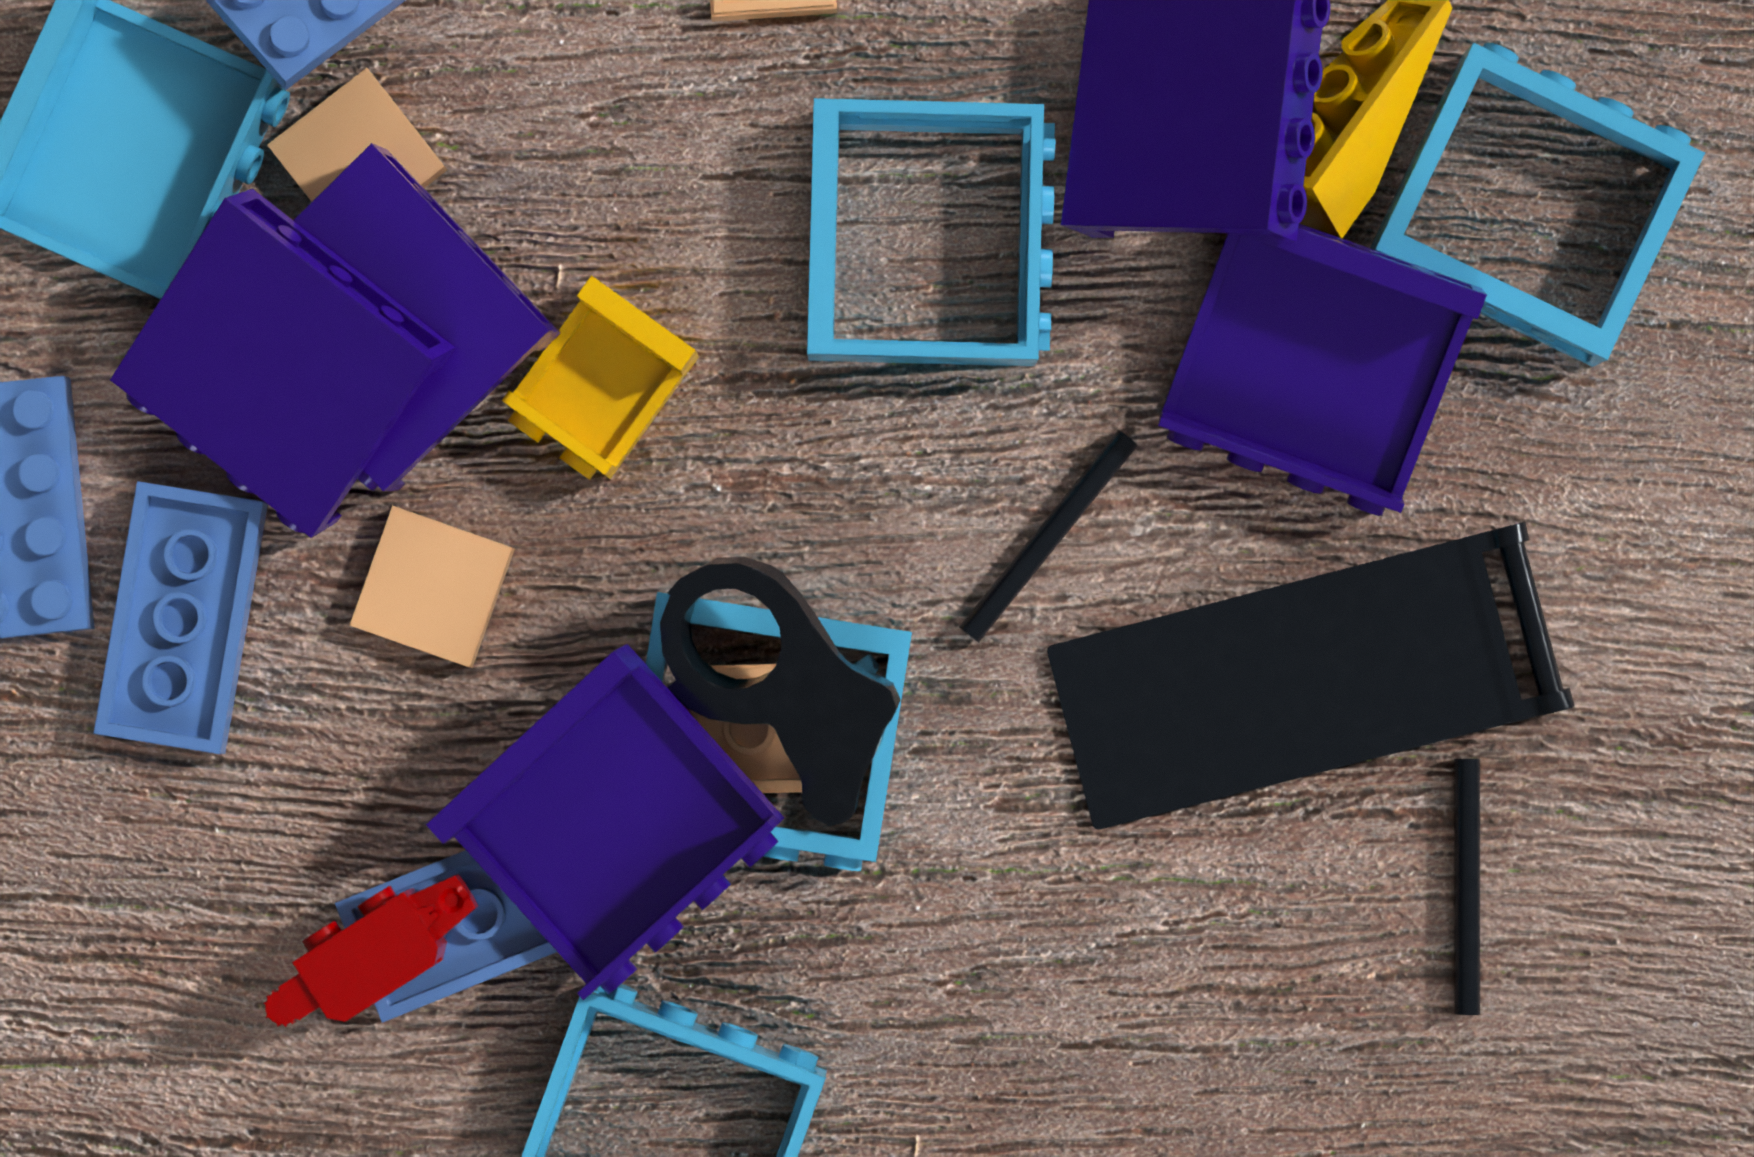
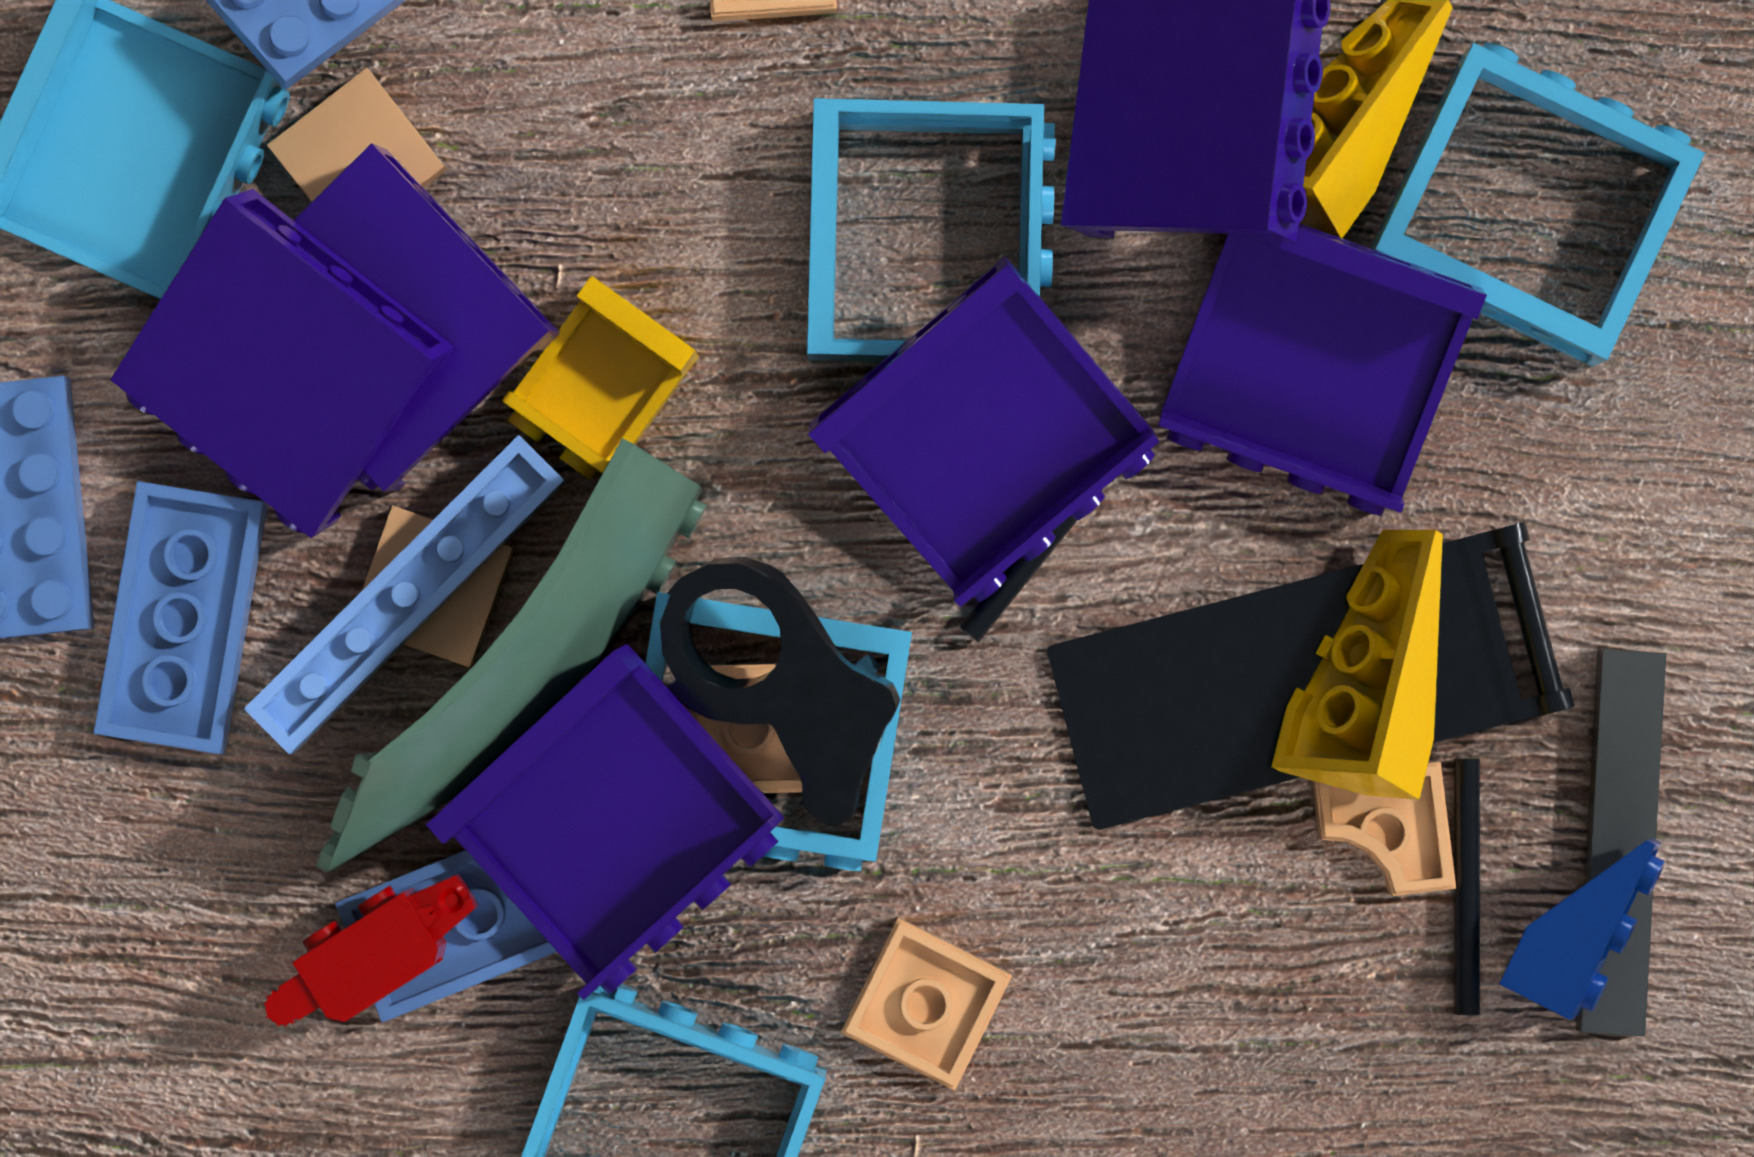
(404, 595): none -> light blue plate
(544, 652): none -> sand green slope
(926, 1003): none -> light nougat tile
(986, 433): none -> dark purple panel
(1374, 693): none -> yellow wedge
(1399, 835): none -> light nougat tile
(1568, 945): none -> blue slope
(1624, 816): none -> dark grey tile

